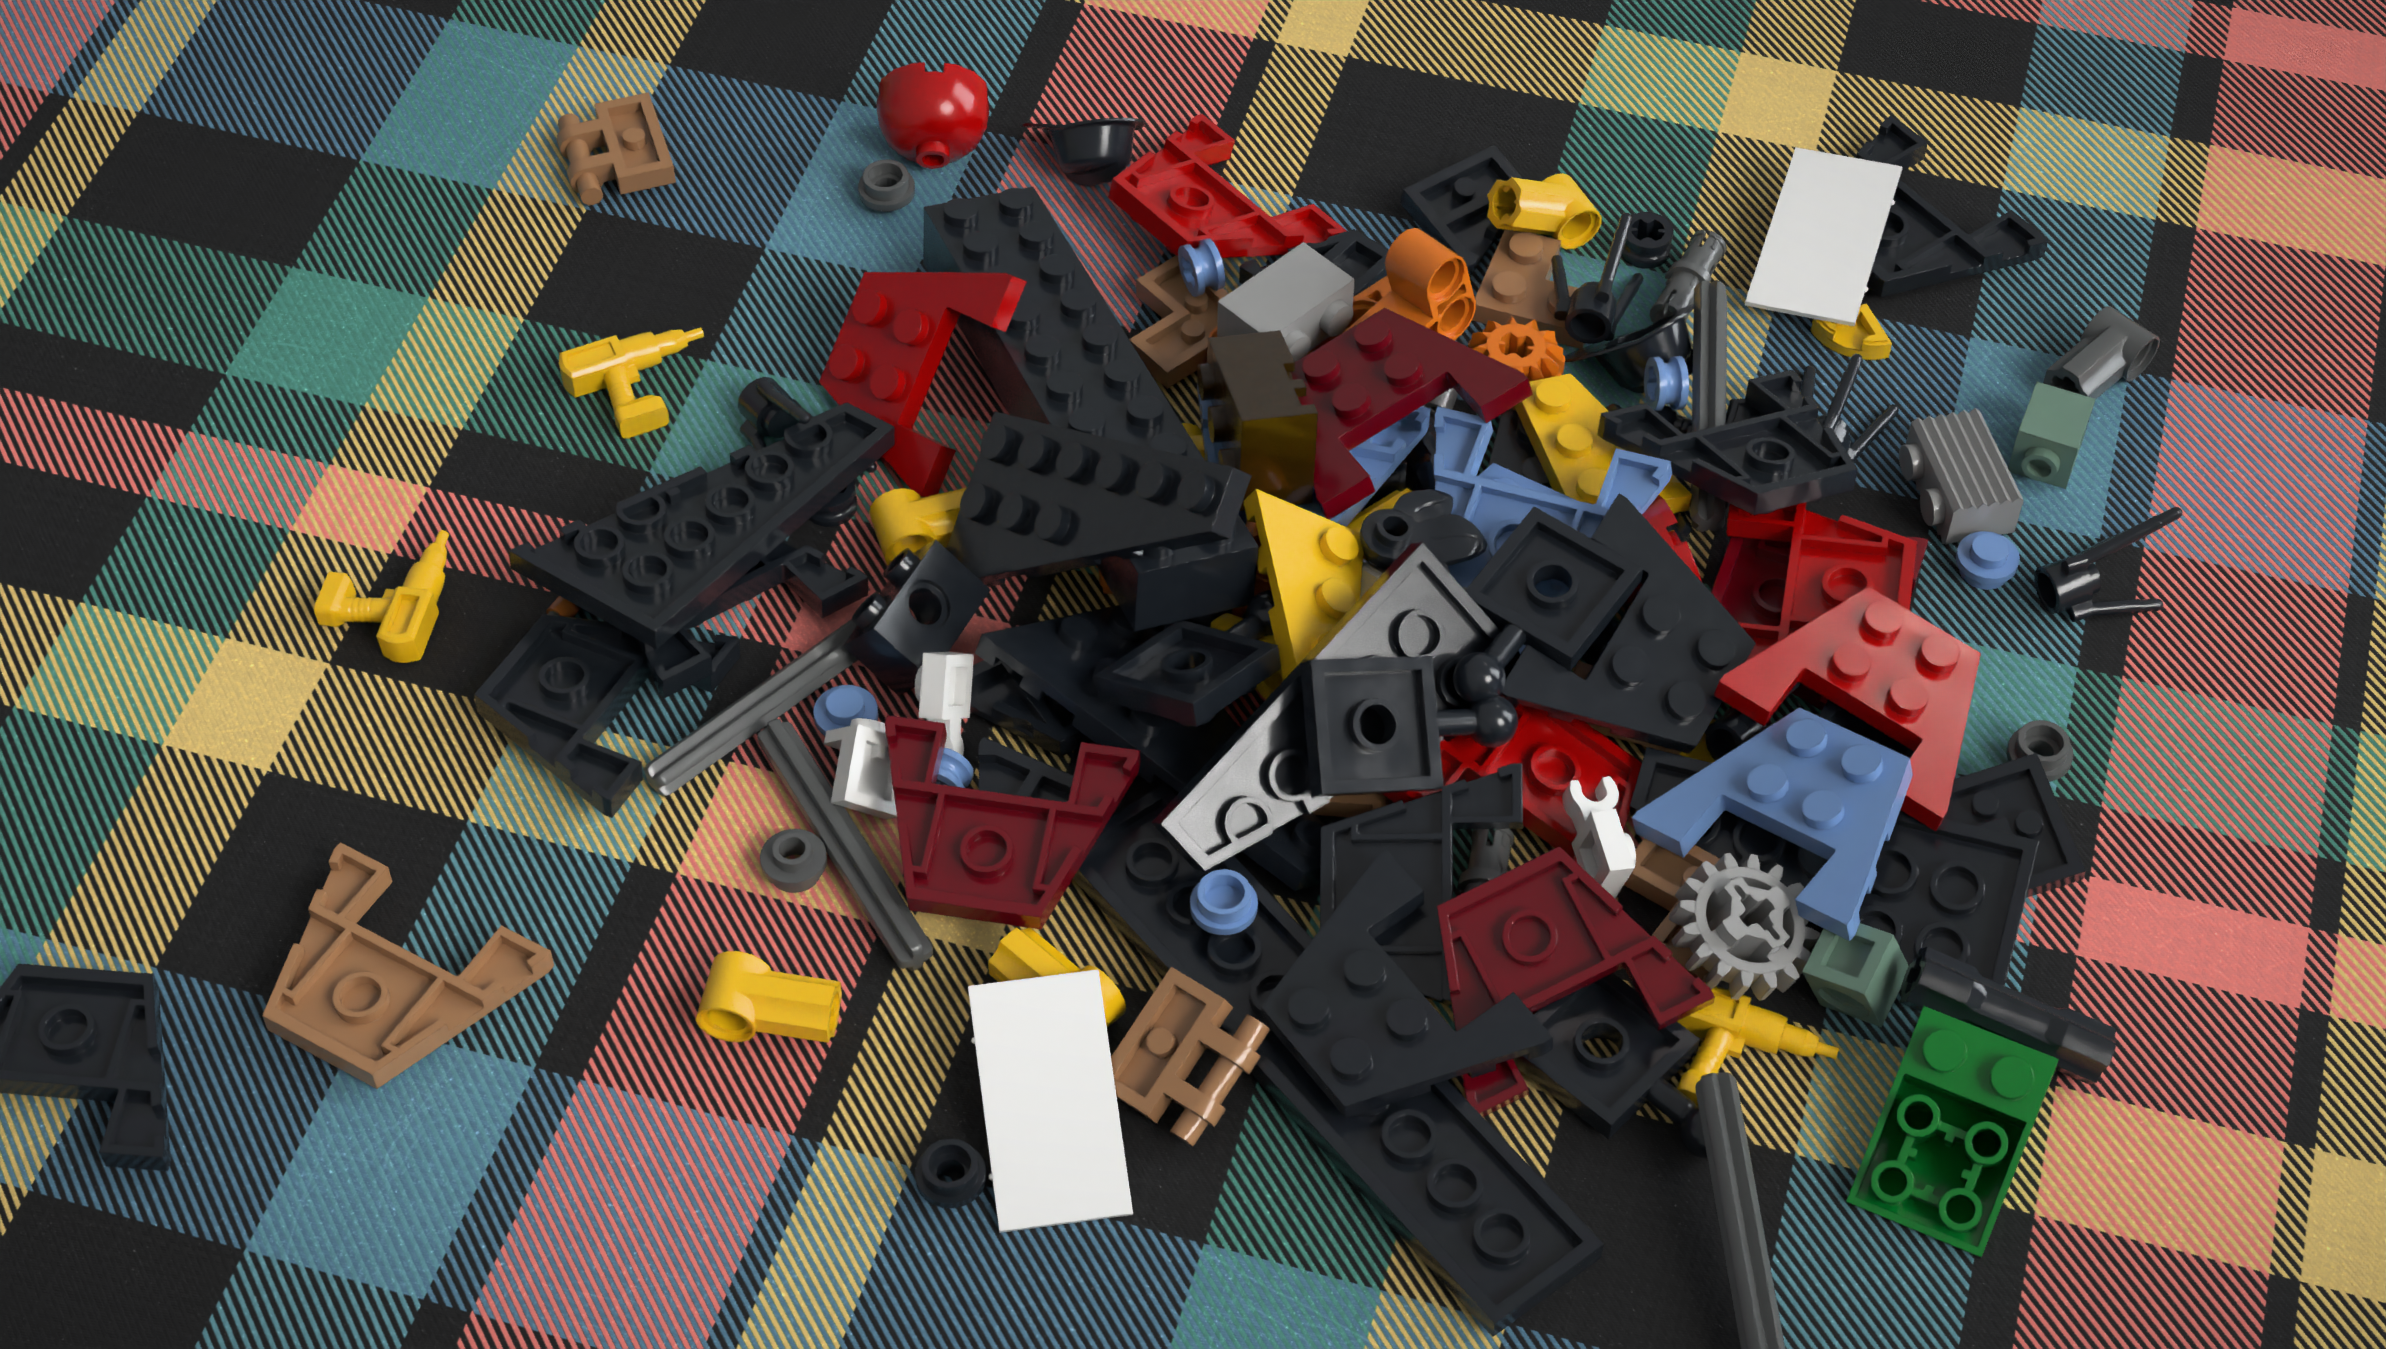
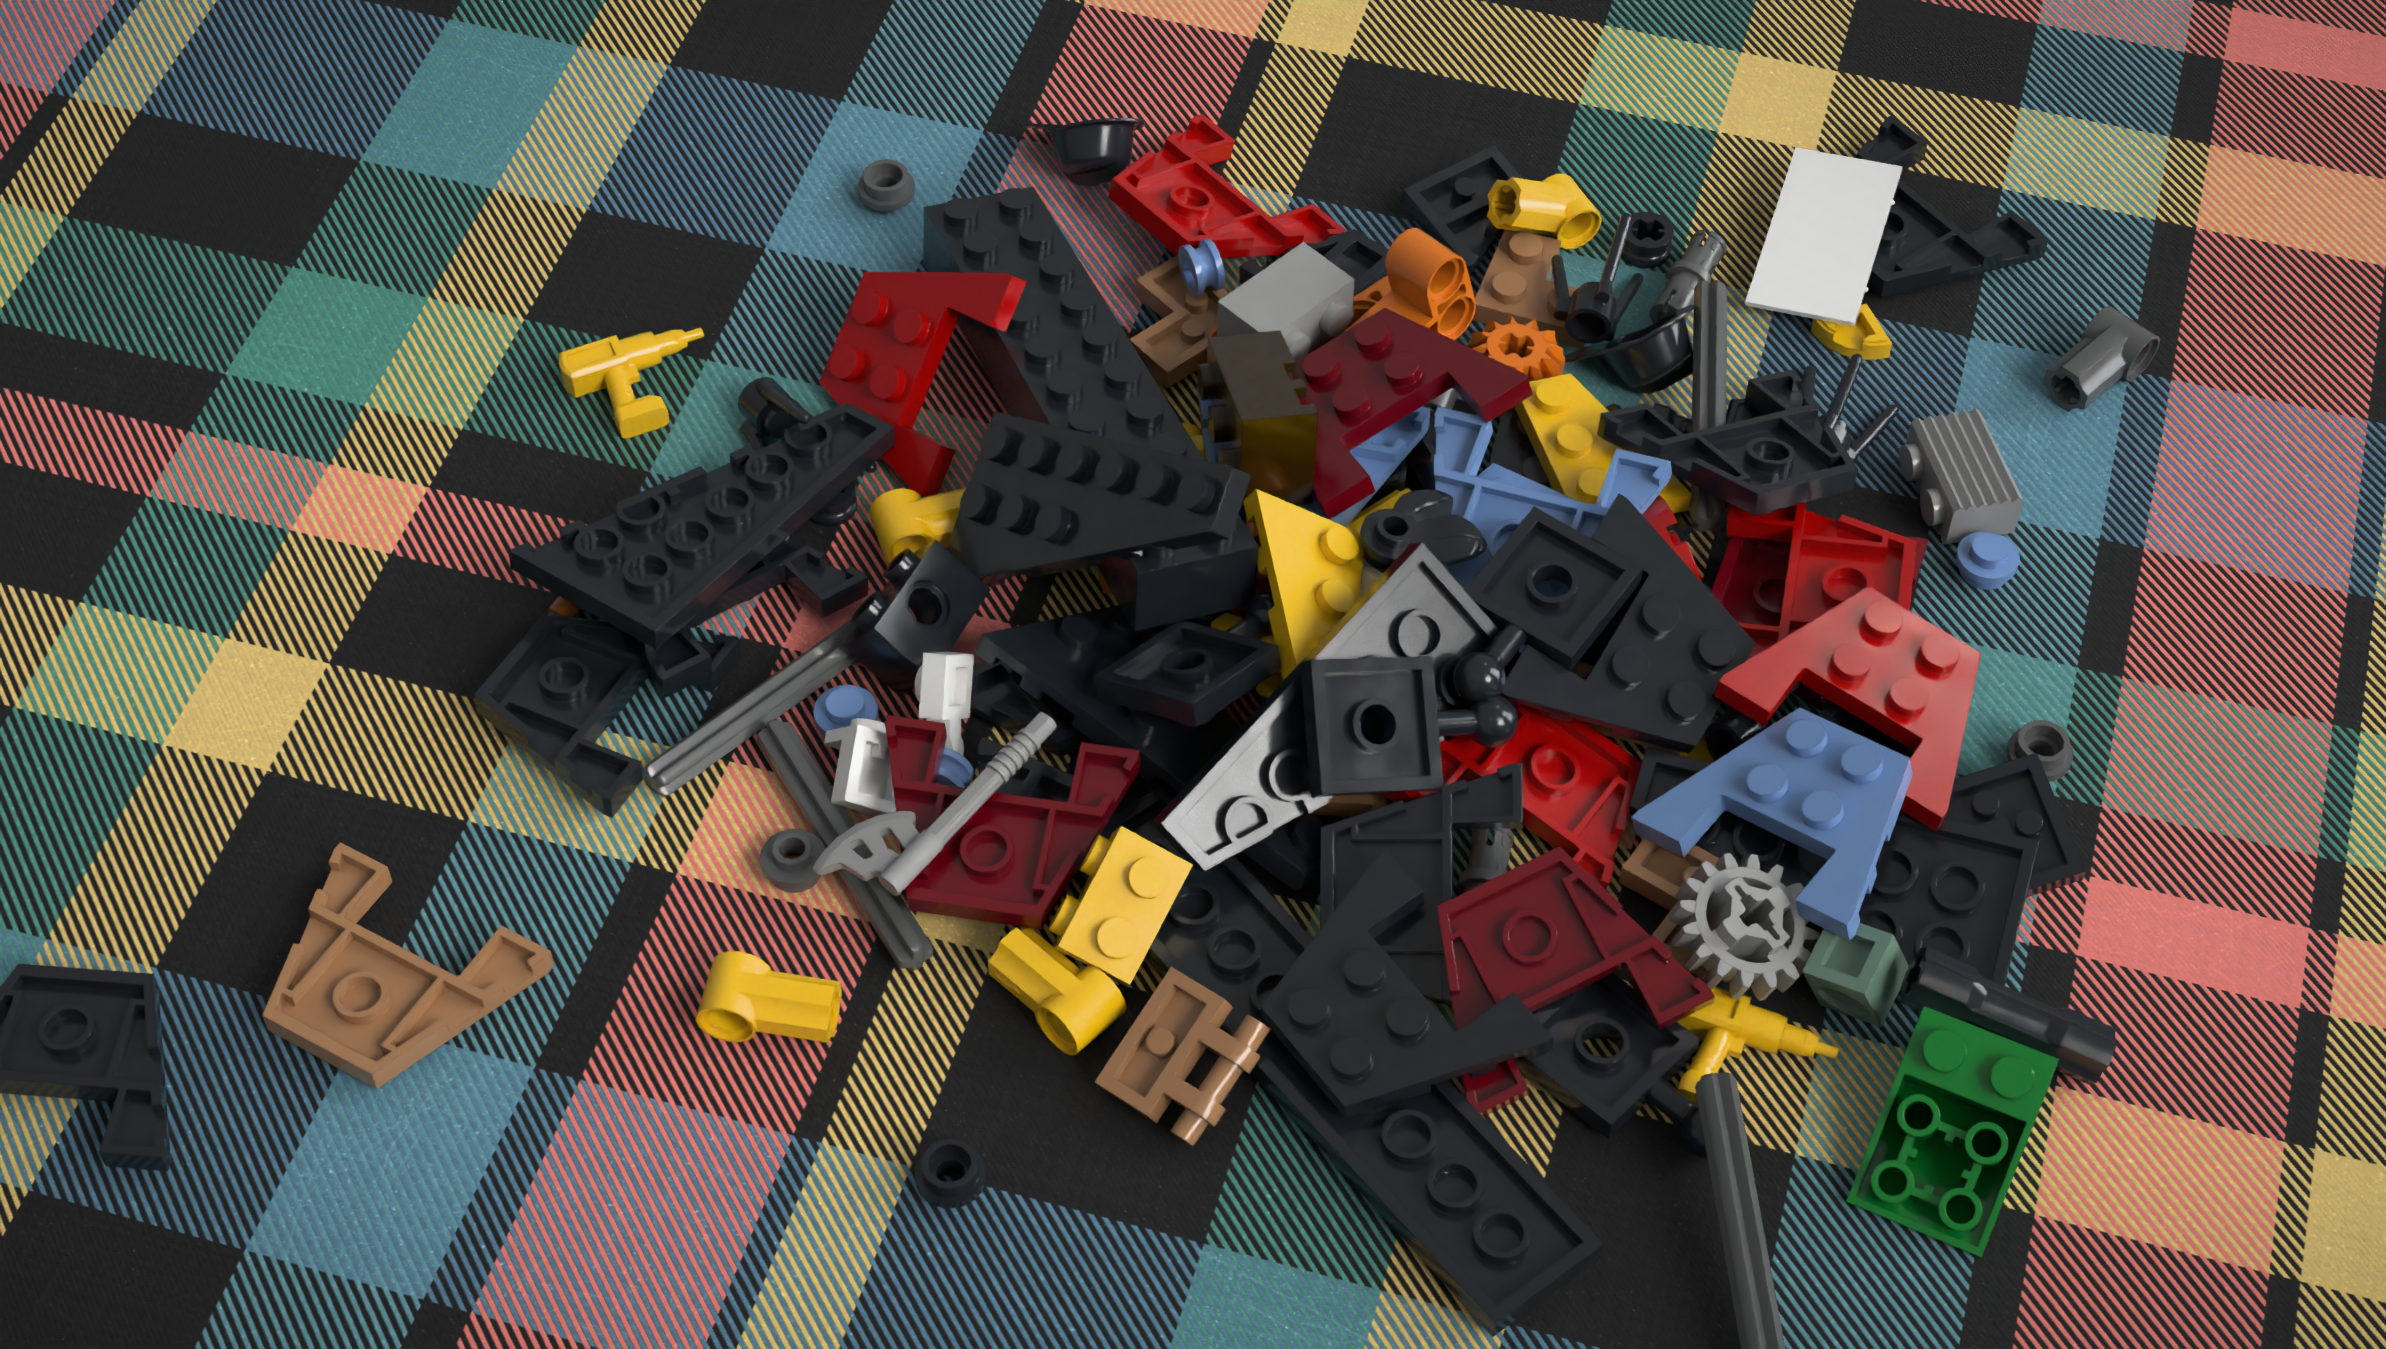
(404, 613): yellow piece -> none
(633, 143): medium nougat plate -> none
(897, 870): none -> light grey piece
(932, 113): red cylinder -> none
(1049, 1101): white window -> none
(1120, 904): none -> yellow bracket
(1223, 902): medium blue plate -> none
(1600, 840): white plate -> none
(1666, 383): medium blue bush -> none
(2051, 435): sand green brick -> none
(2074, 580): black plant -> none

